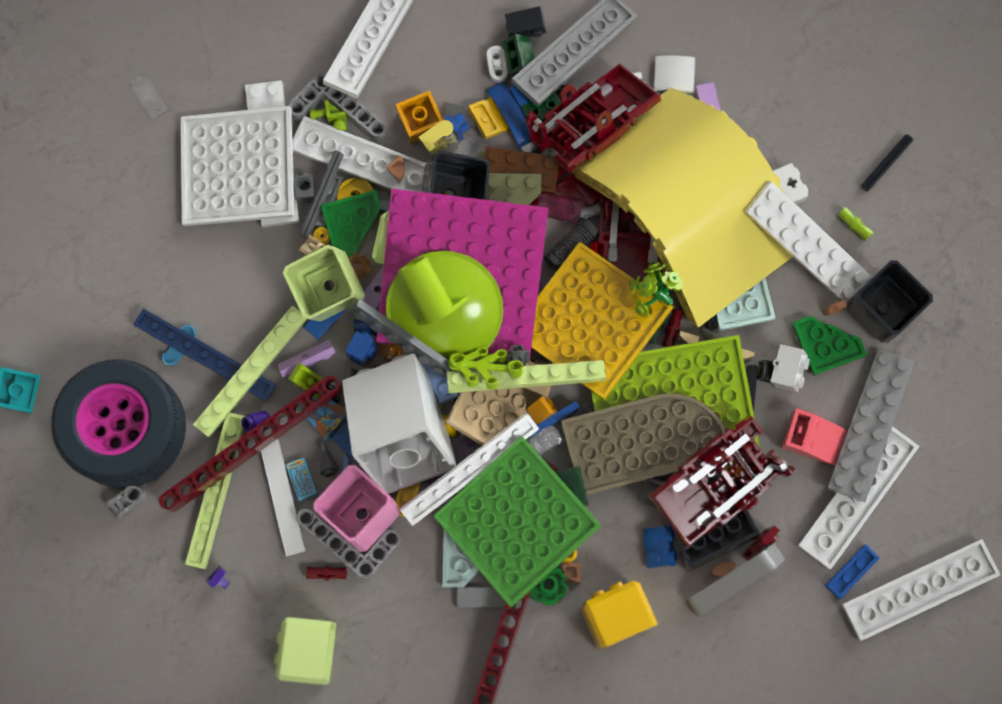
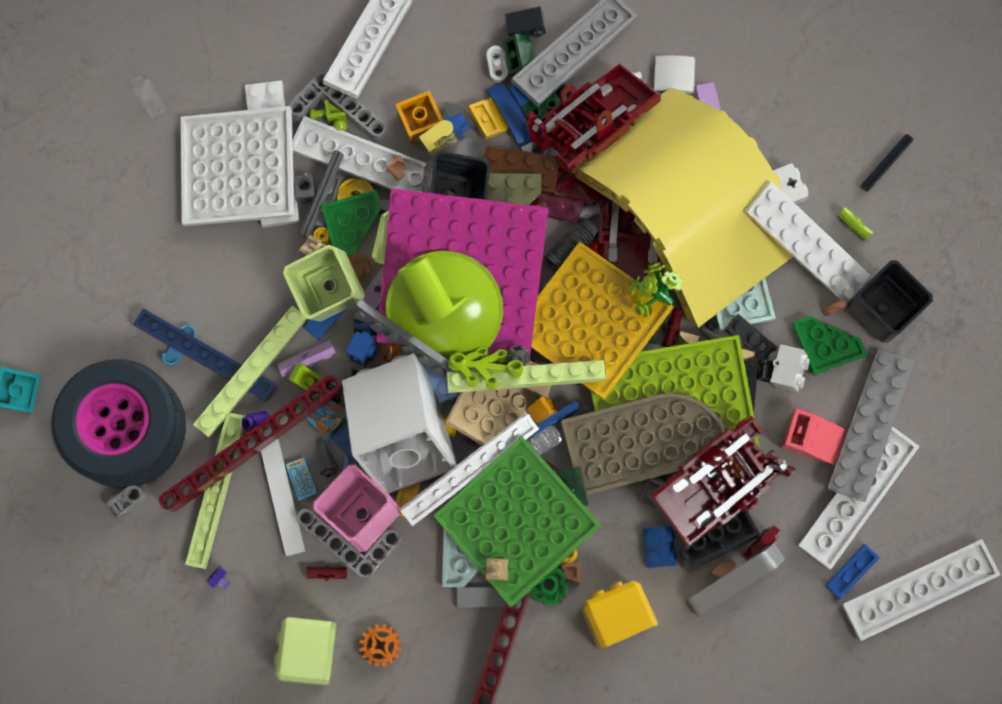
(372, 651): none -> orange gear
(497, 569): none -> tan tile
(750, 336): none -> black plate

